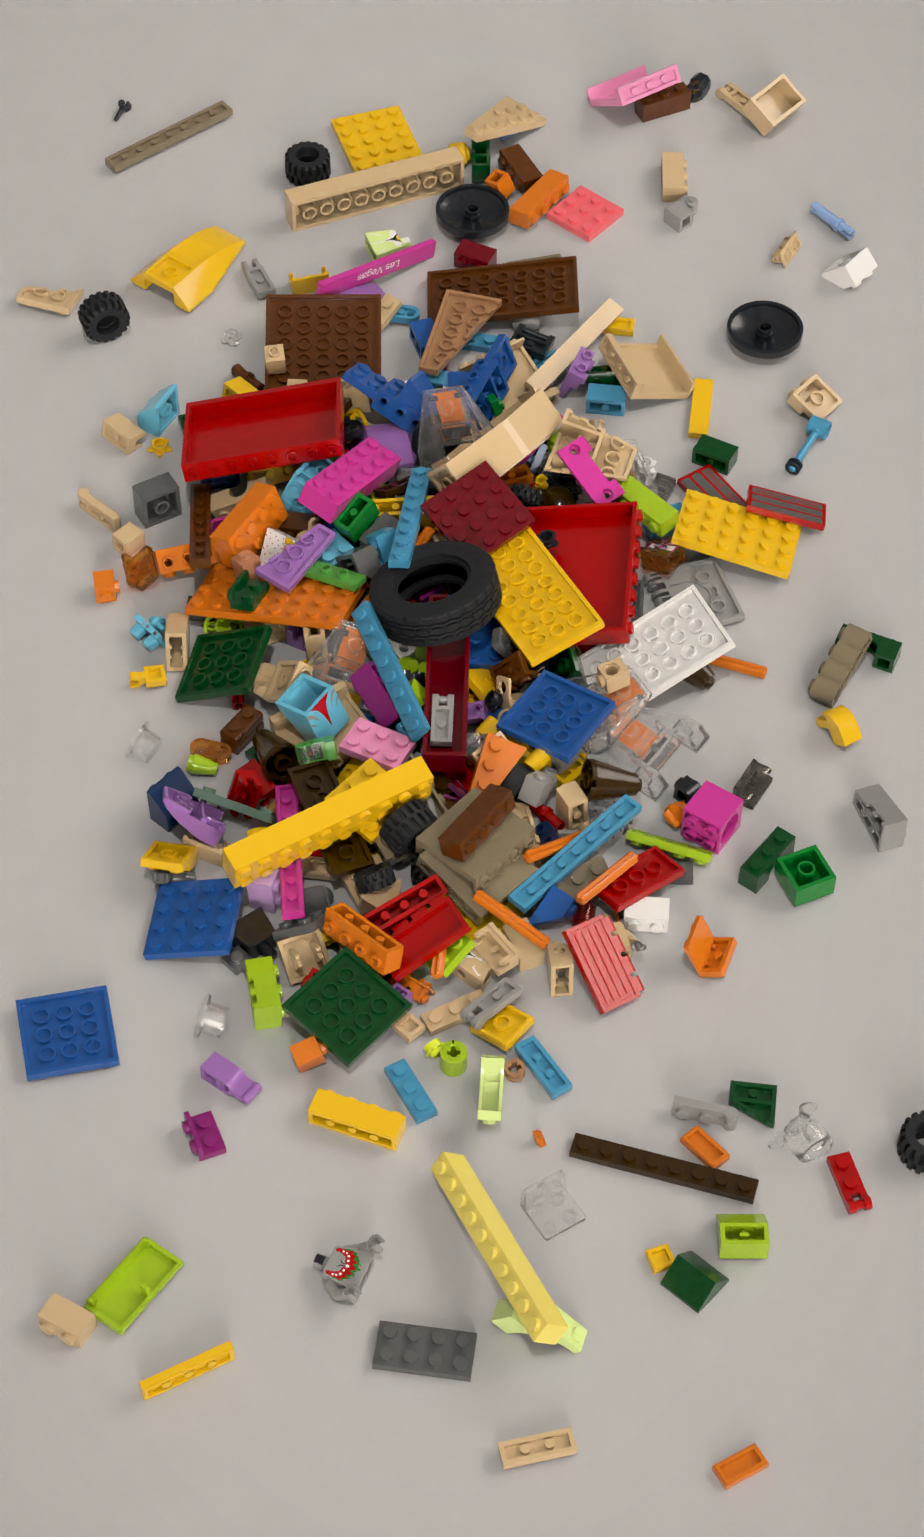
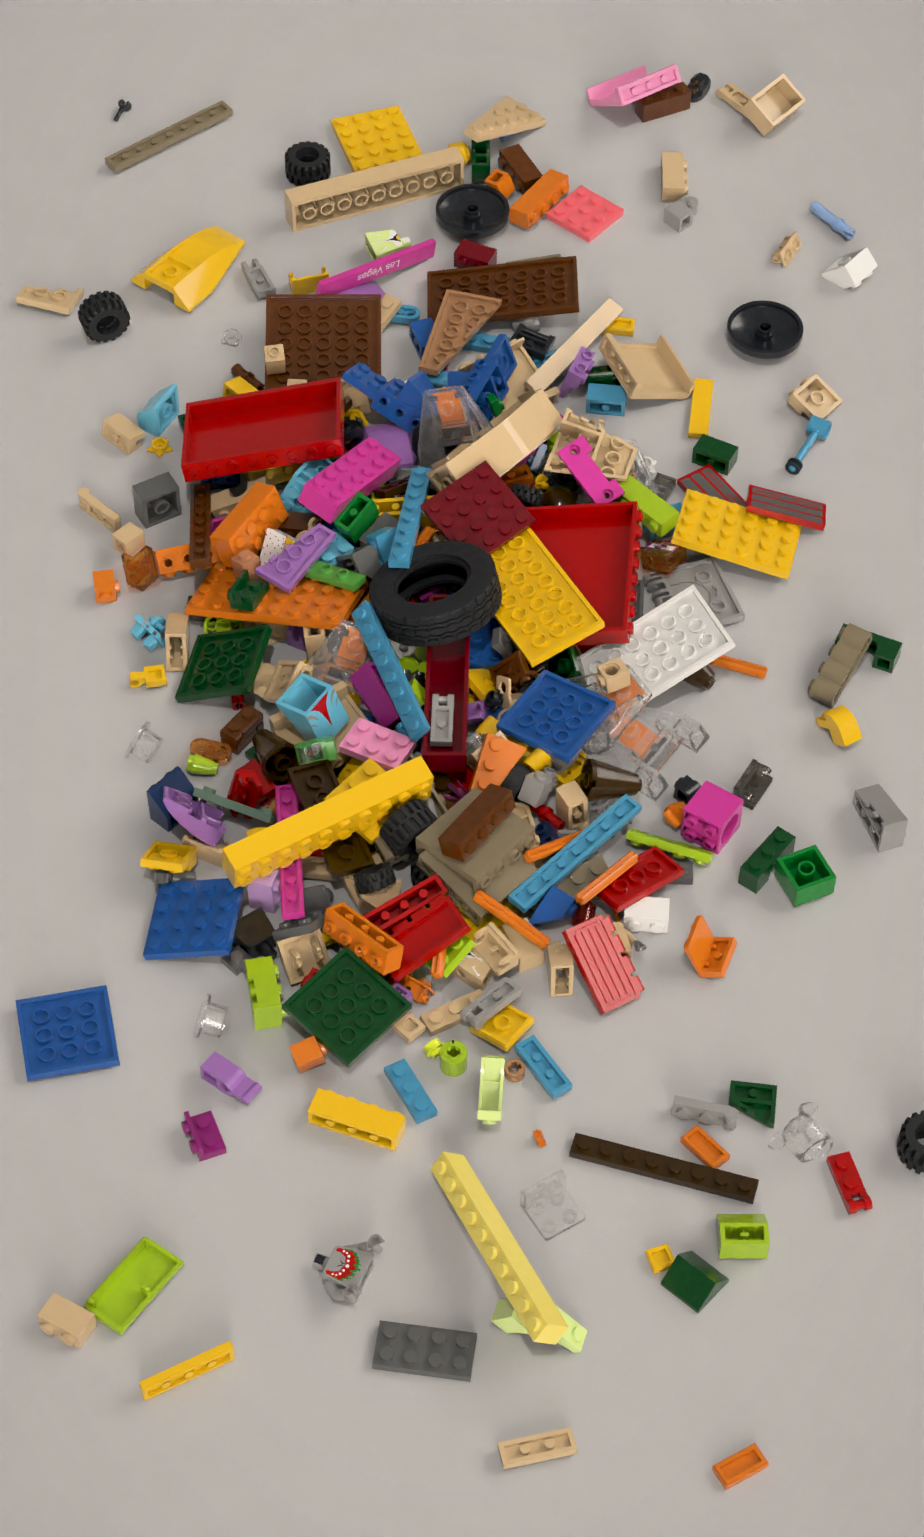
(548, 538): black plate -> none

